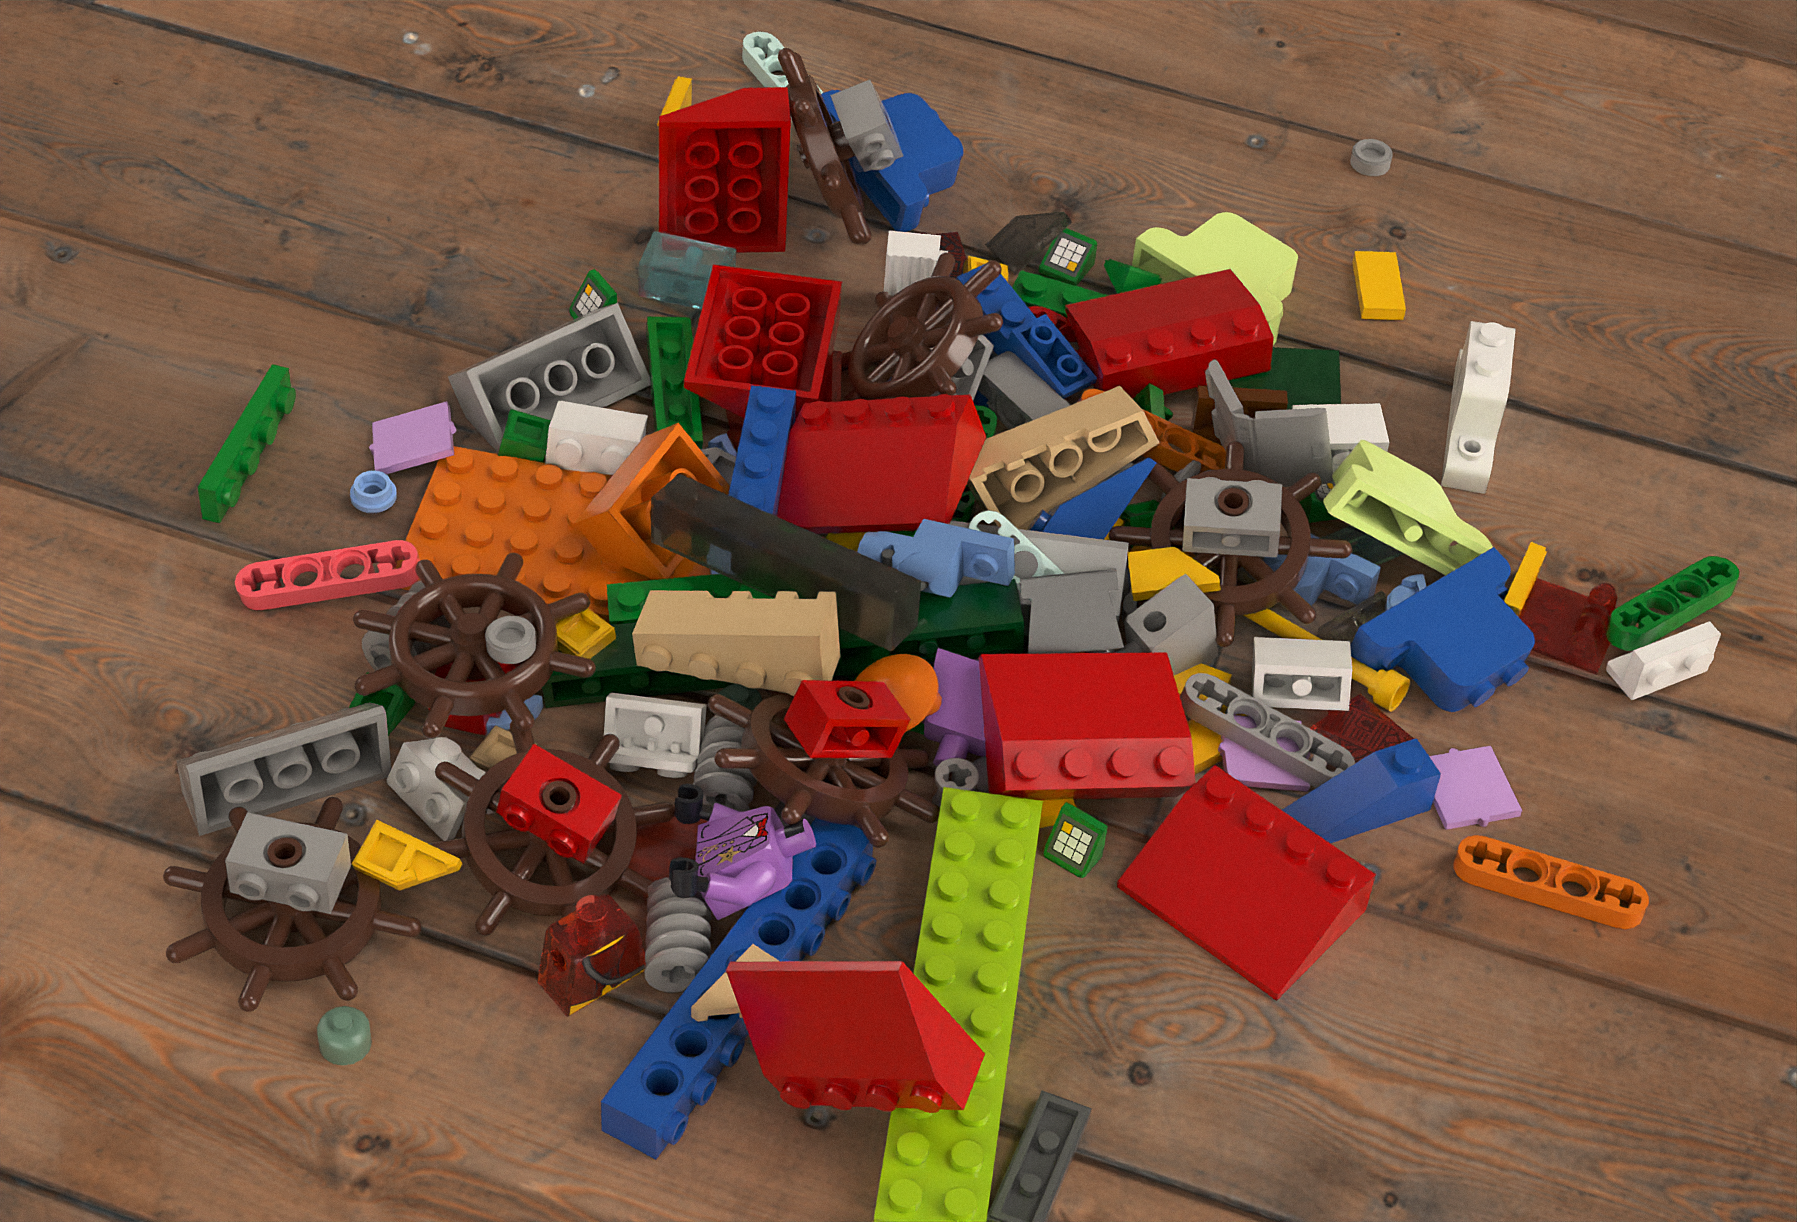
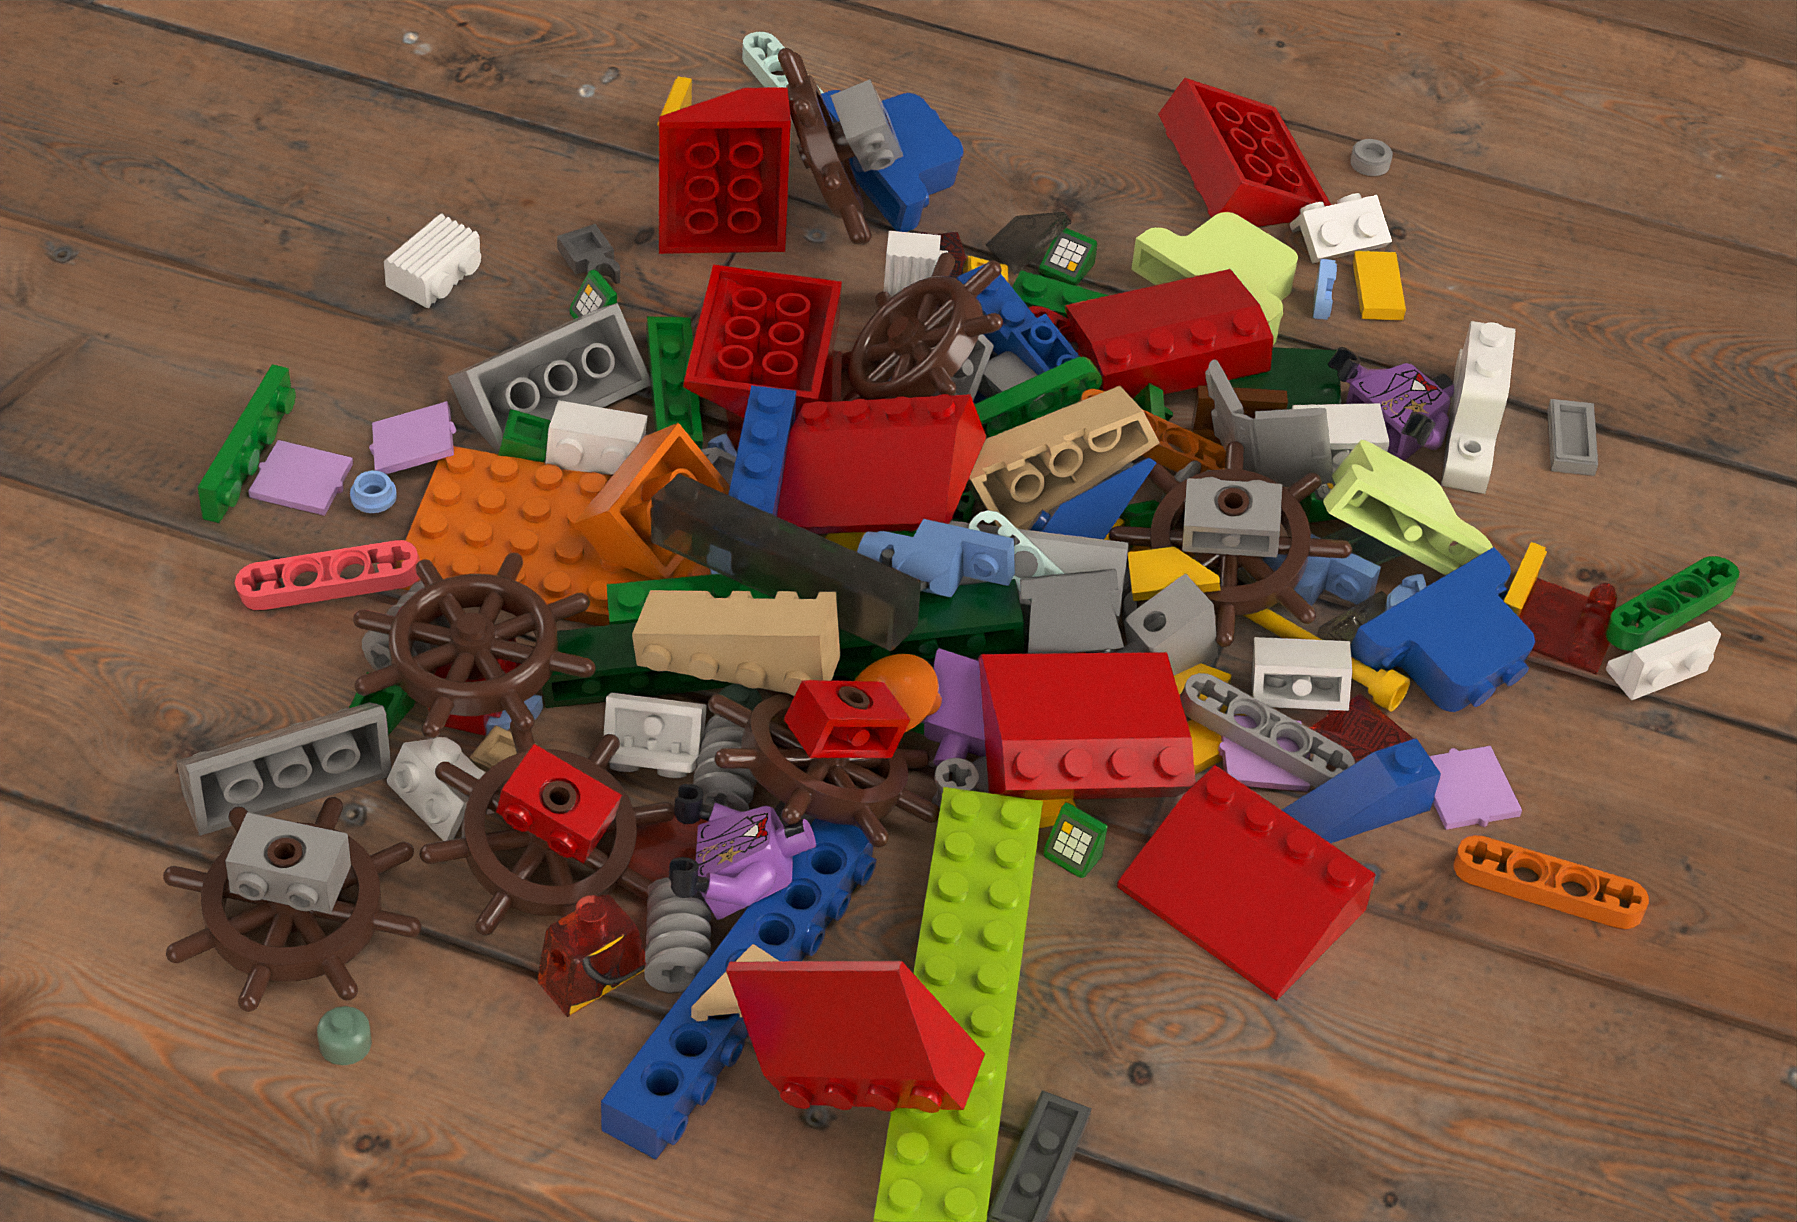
(300, 477): none -> lavender piece
(401, 858): yellow tile -> none
(433, 261): none -> white brick
(510, 639): light grey tile -> none
(584, 634): yellow tile -> none
(589, 250): none -> flat silver plate
(680, 268): clear light blue brick -> none
(1061, 388): none -> green beam
(1128, 277): green slope -> none
(1239, 154): none -> red slope
(1323, 289): none -> light blue tile
(1342, 227): none -> white bracket
(1410, 401): none -> medium lavender torso
(1572, 437): none -> light grey tile

